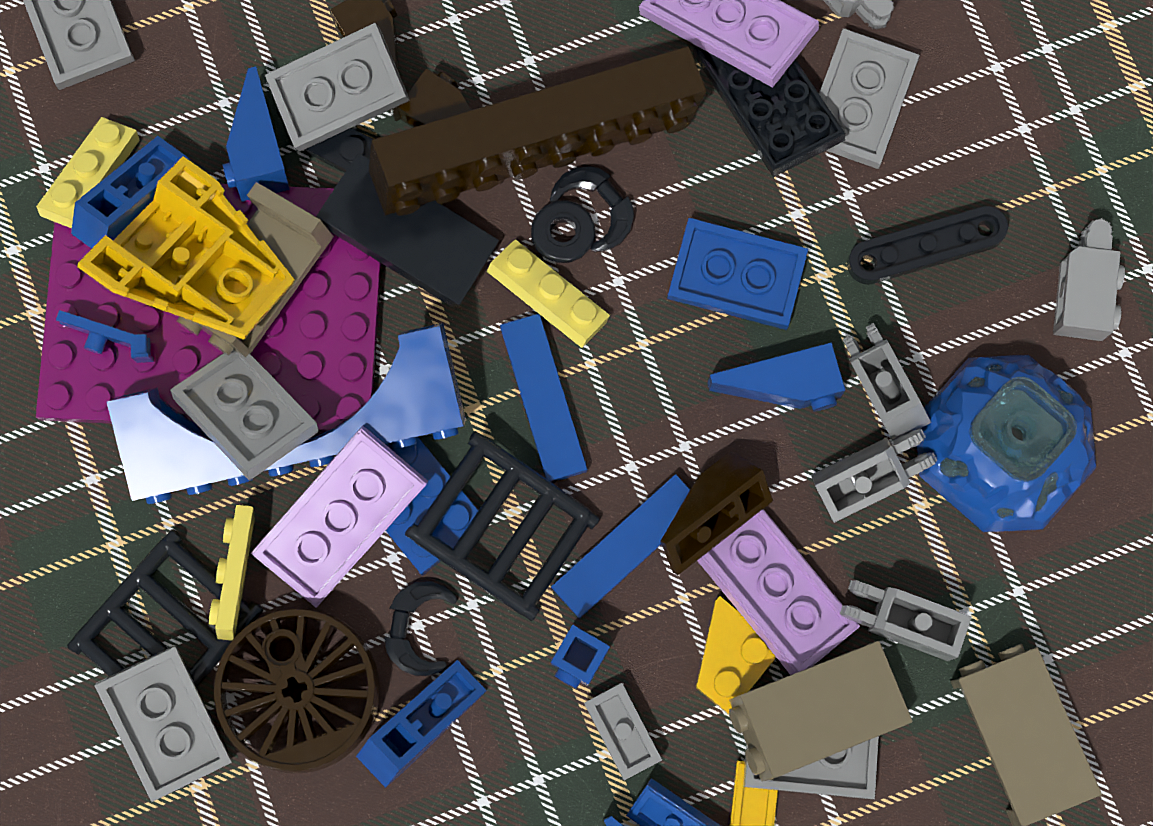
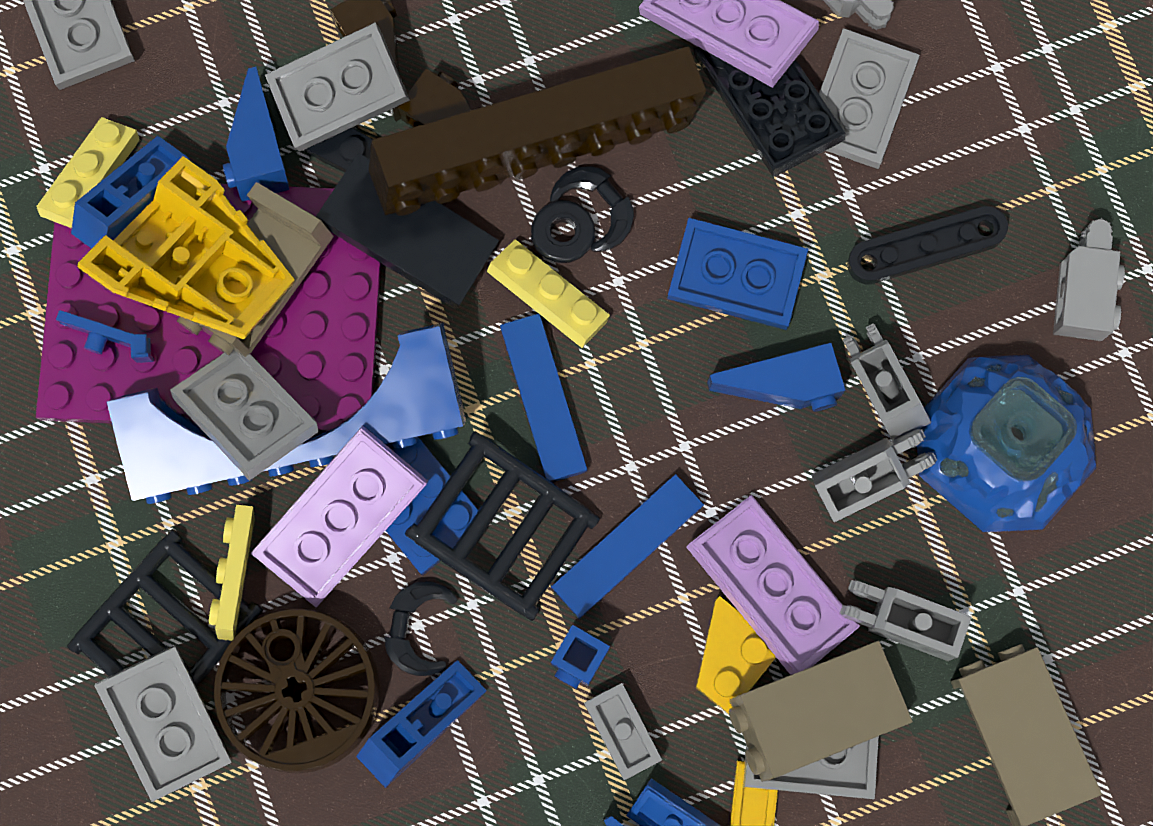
(715, 508): dark brown slope -> none

